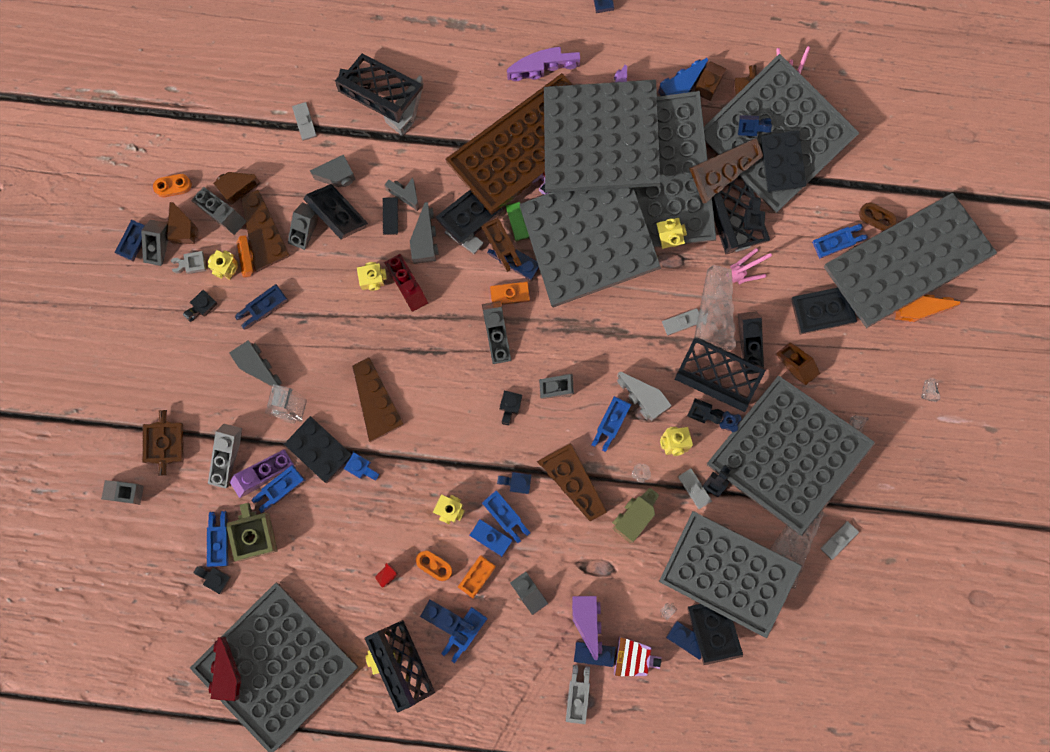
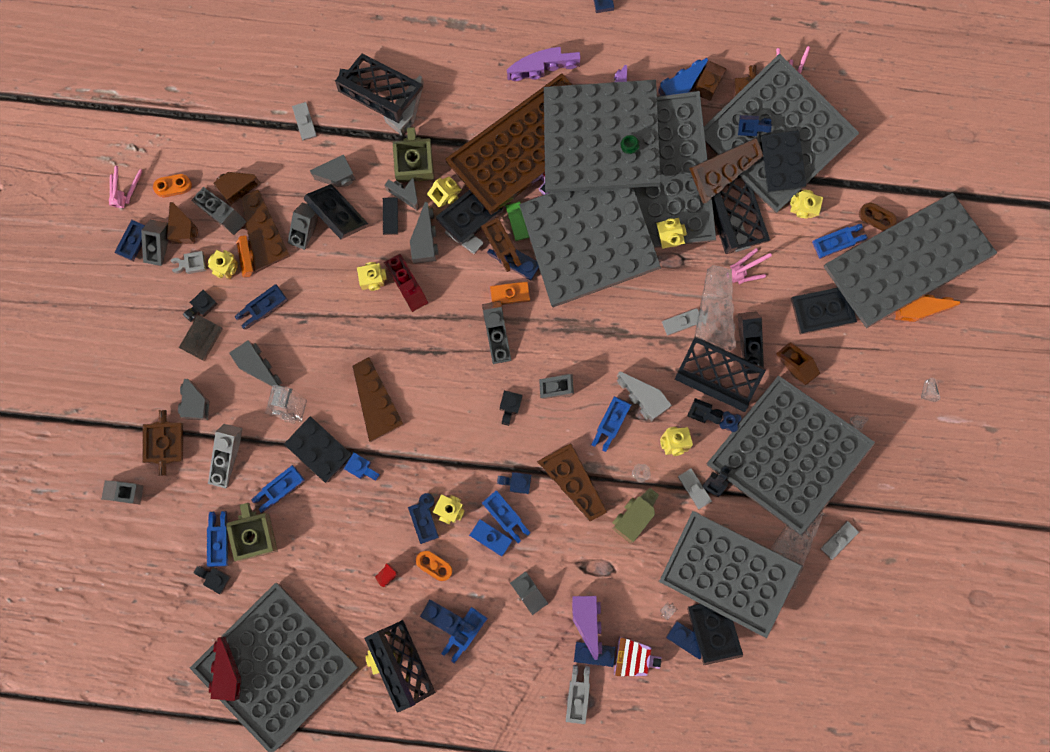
(117, 197): none -> bright pink plant
(193, 403): none -> dark grey slope
(200, 338): none -> clear smoke plate
(260, 473): medium lavender slope -> none
(409, 149): none -> olive hinge
(423, 519): none -> dark blue hinge
(444, 191): none -> light yellow brick
(476, 576): orange plate -> none
(629, 144): none -> dark green plate
(754, 218): black plate -> none
(806, 204): none -> light yellow brick

